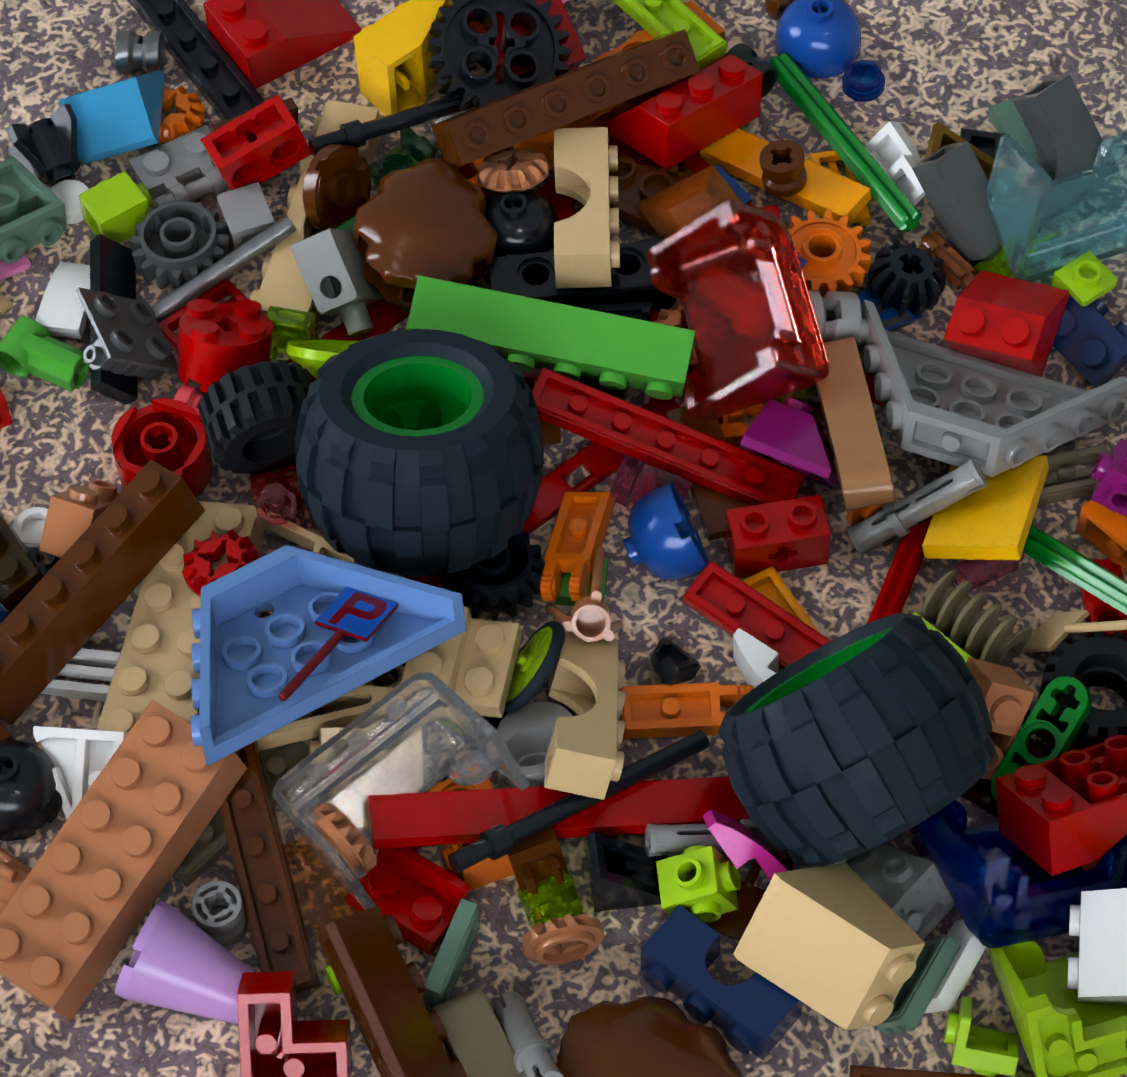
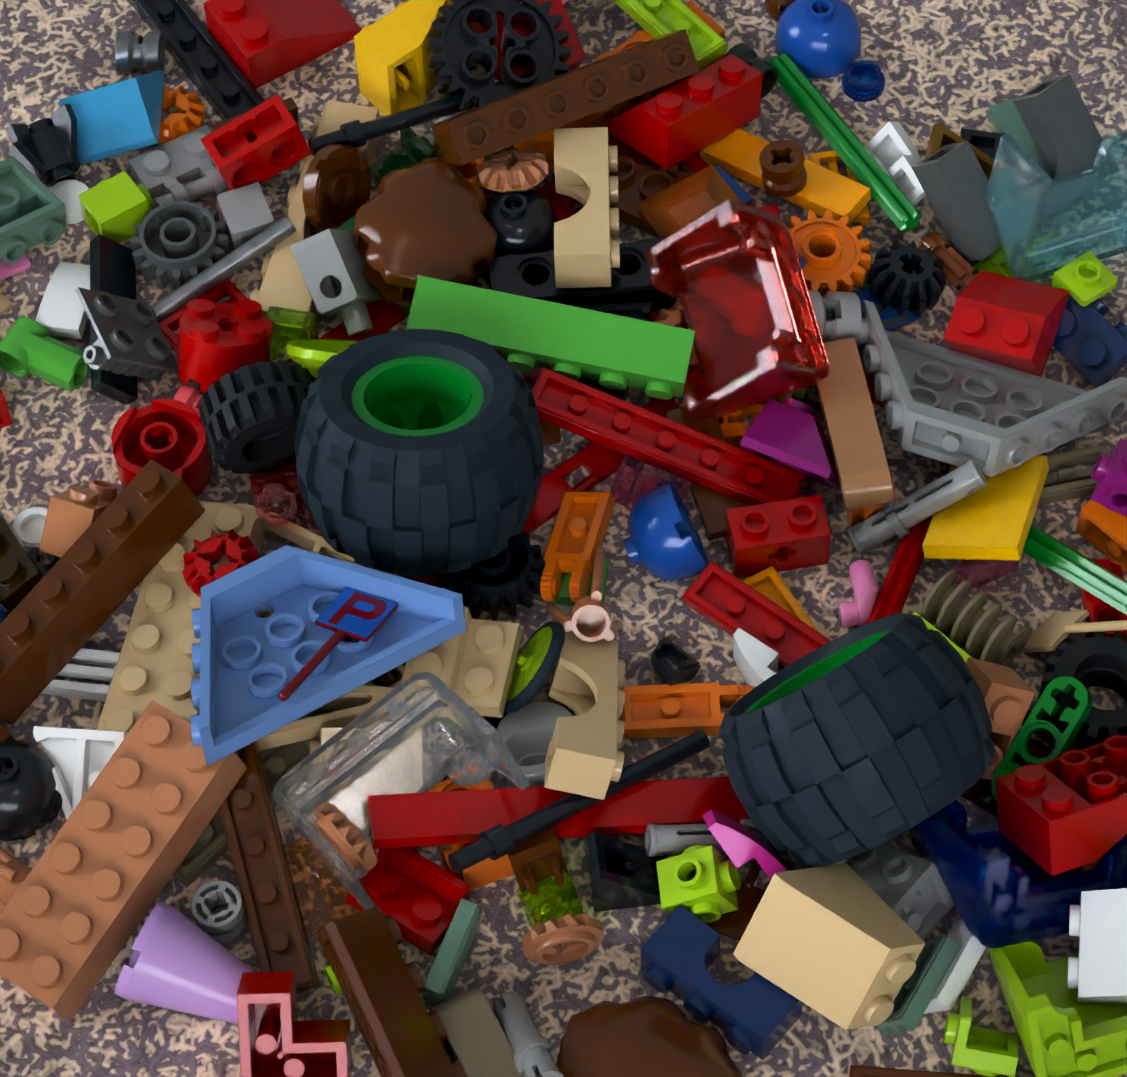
(865, 595): none -> bright pink arm

